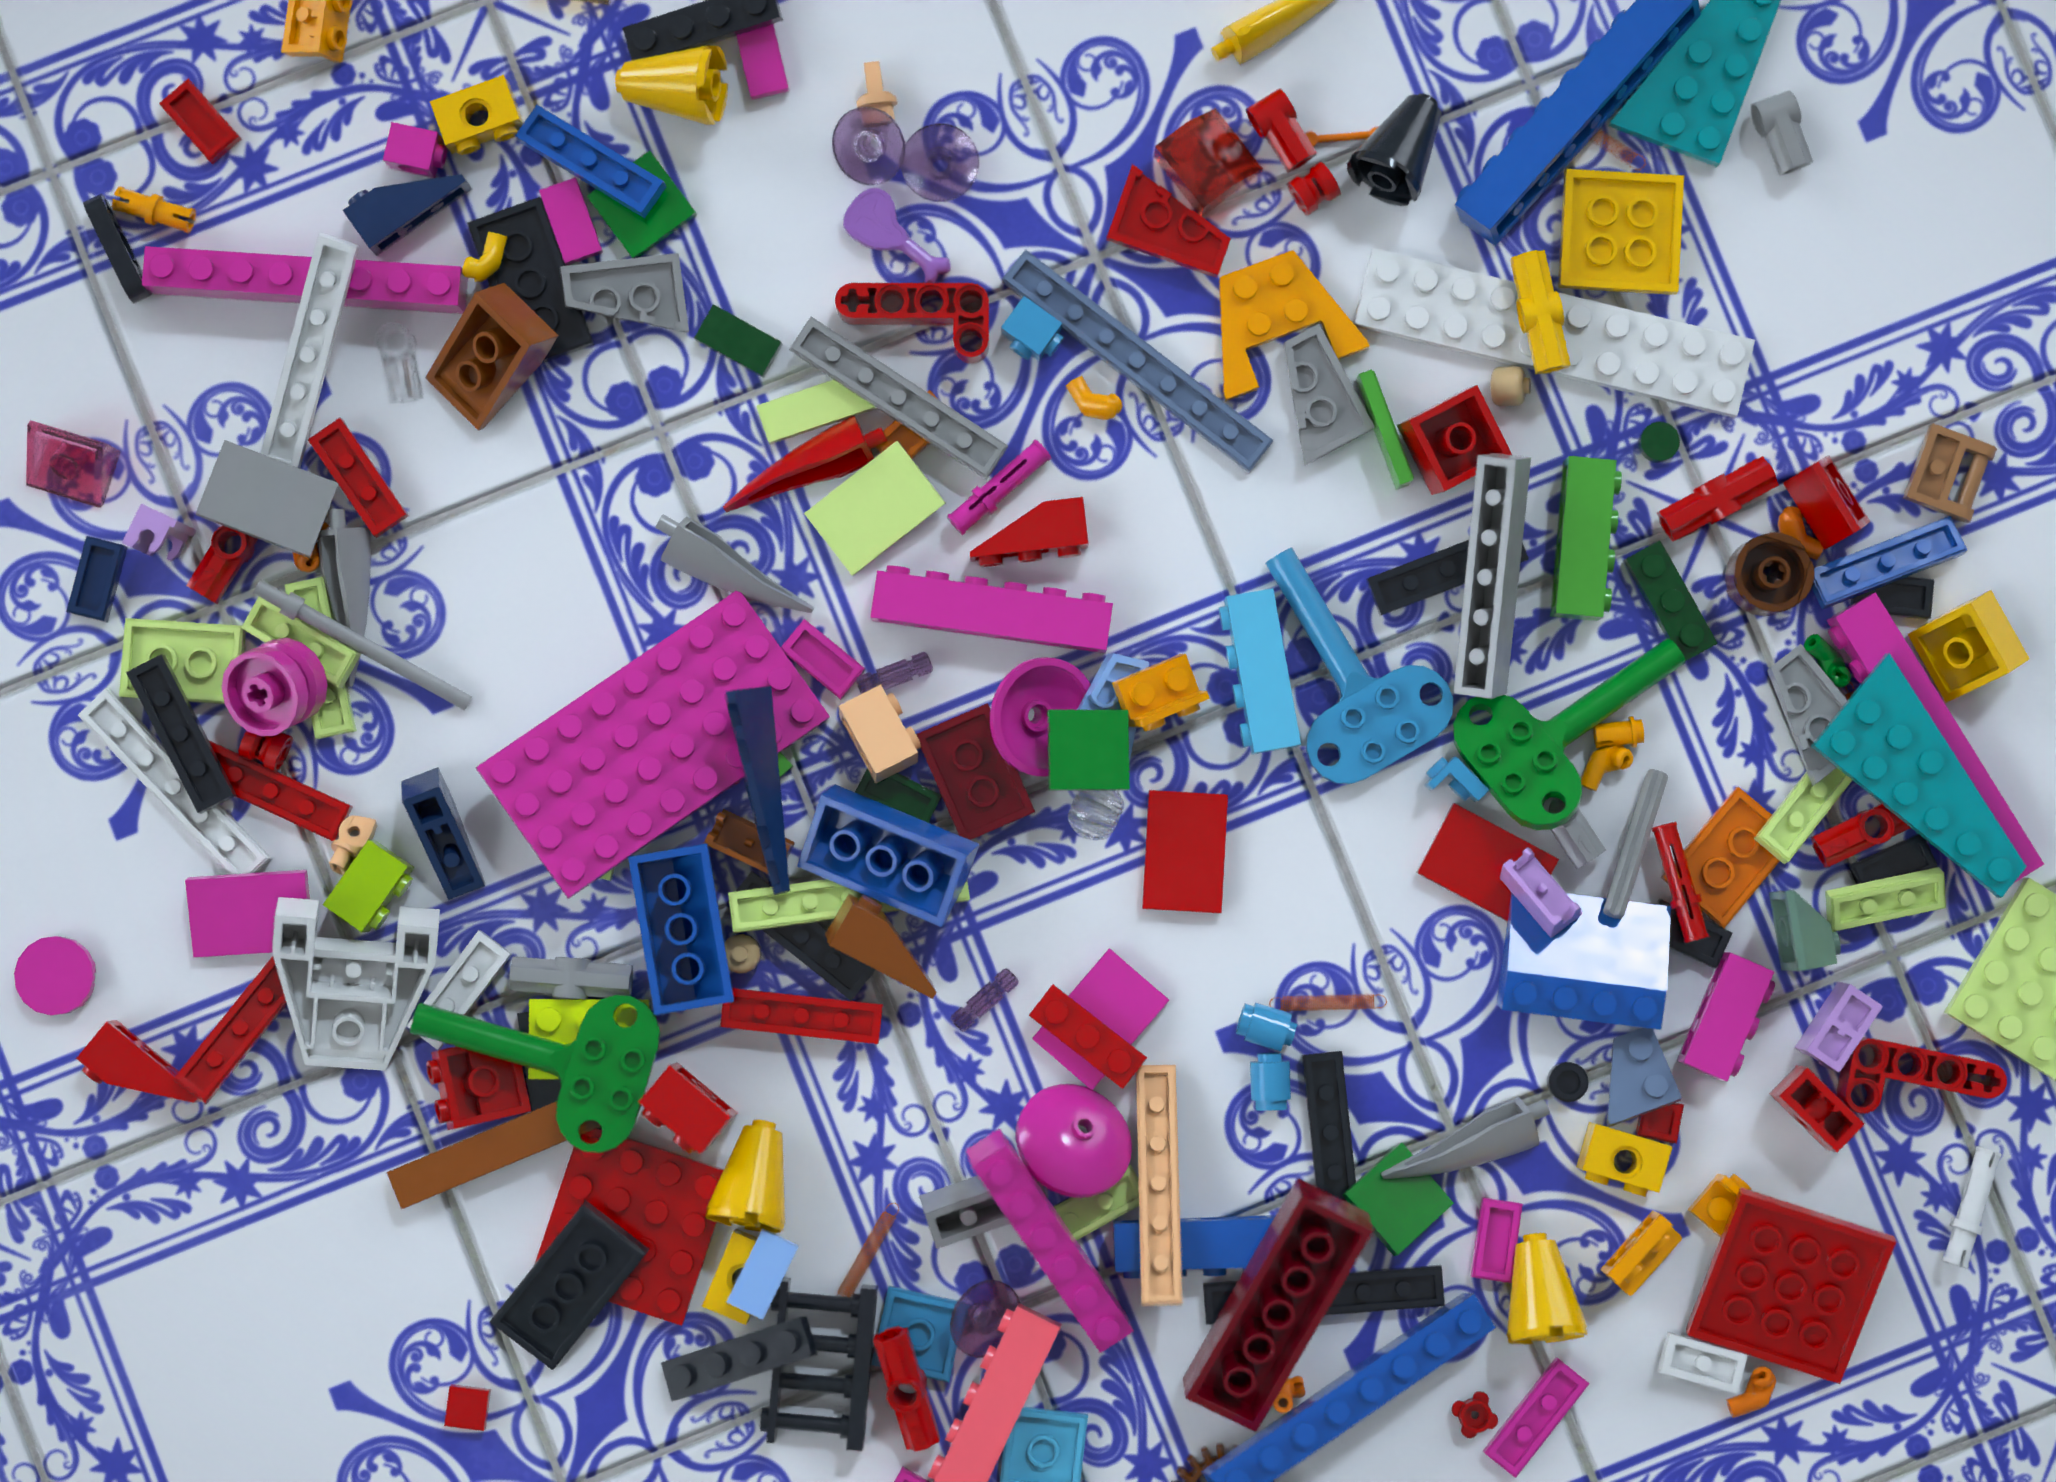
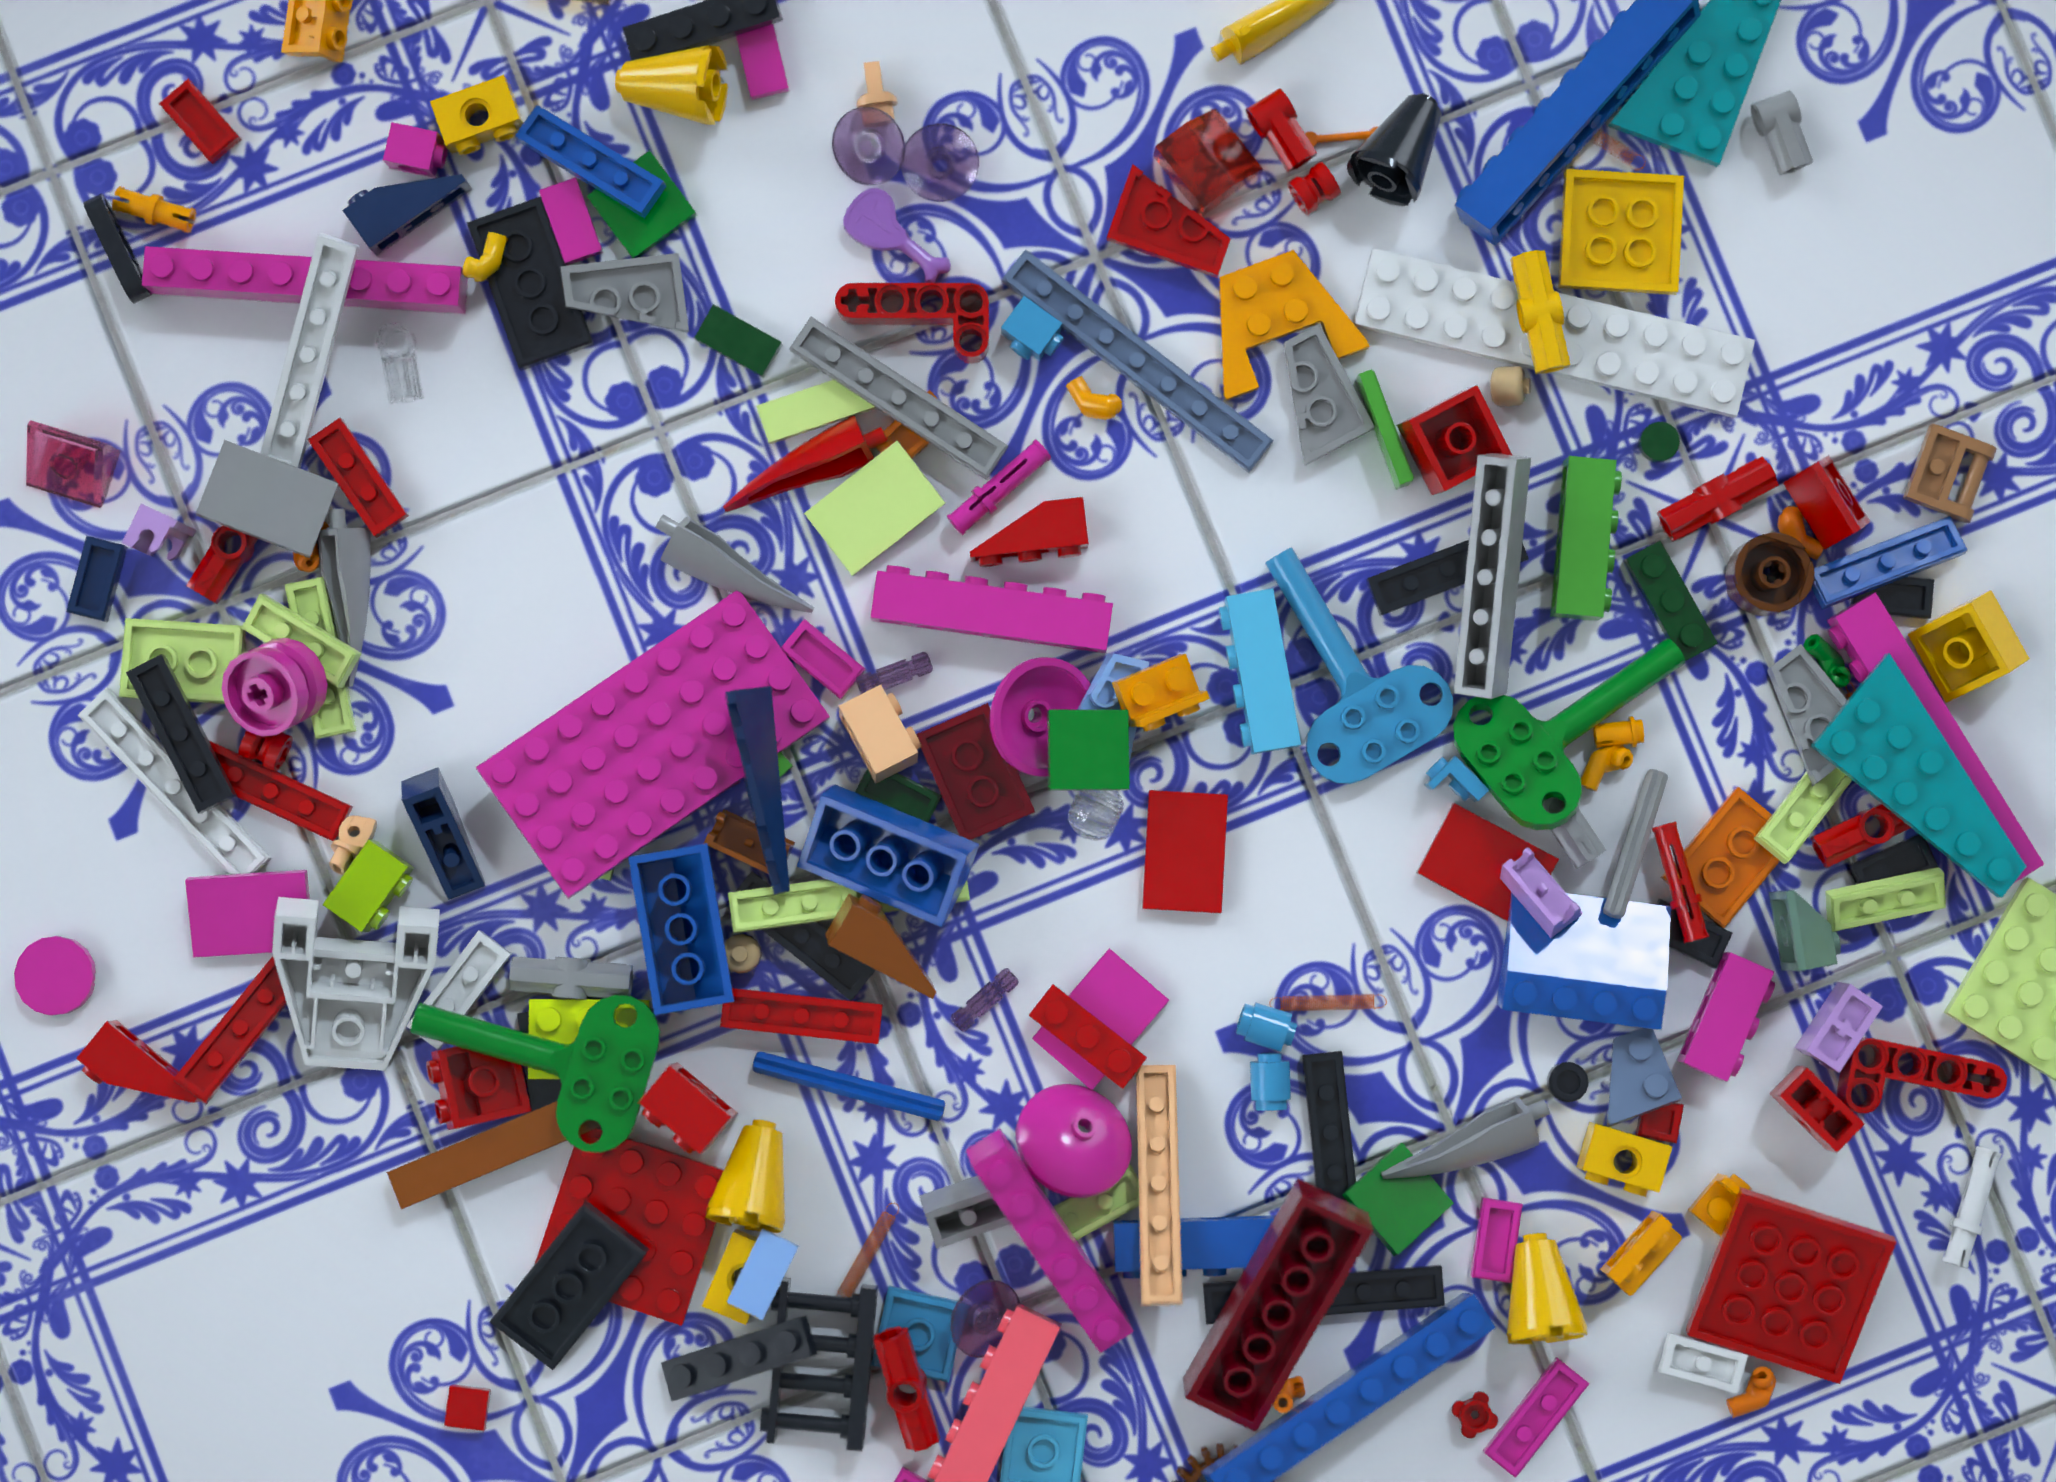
(294, 606): light grey bar -> none
(490, 354): dark orange slope -> none
(848, 1086): none -> blue axle

